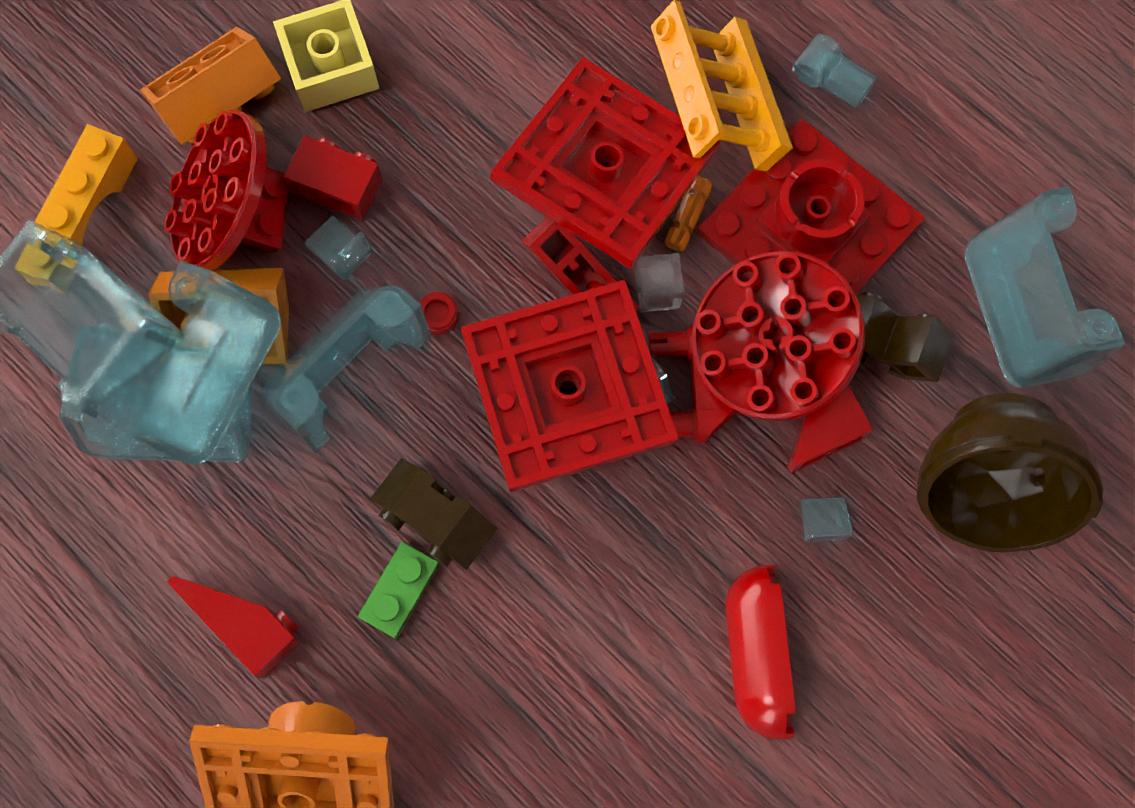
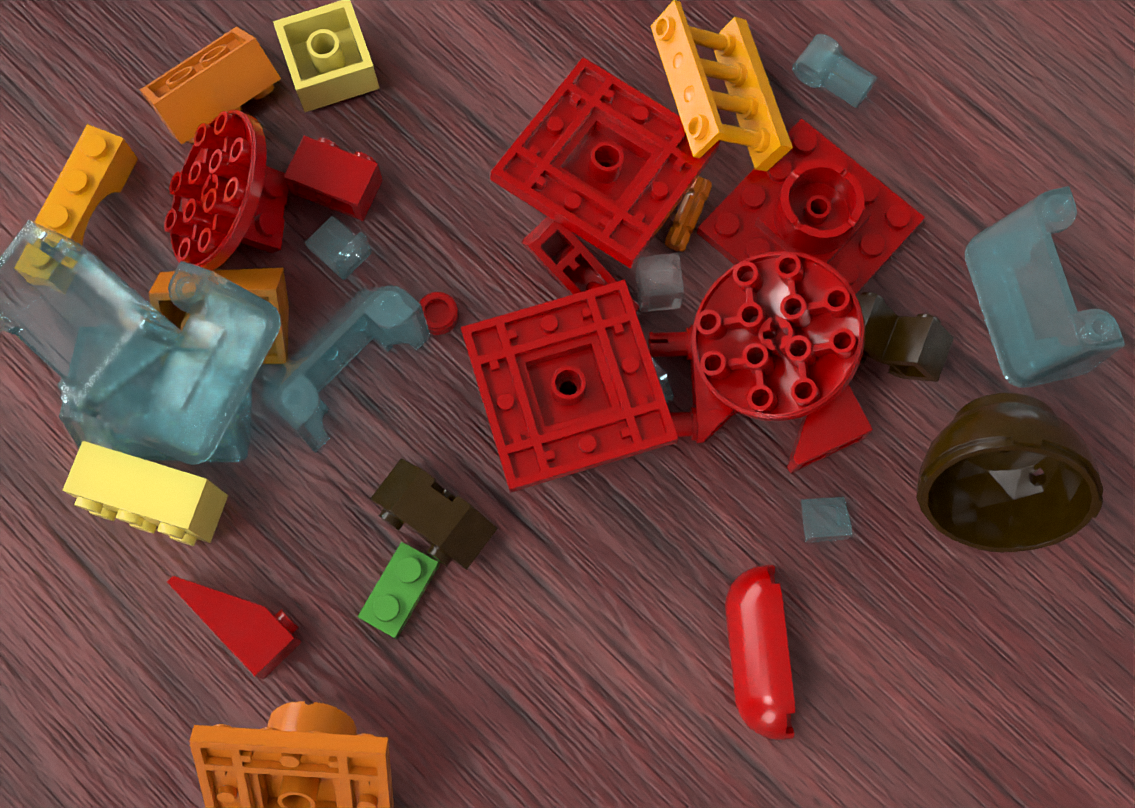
(145, 494): none -> light yellow brick

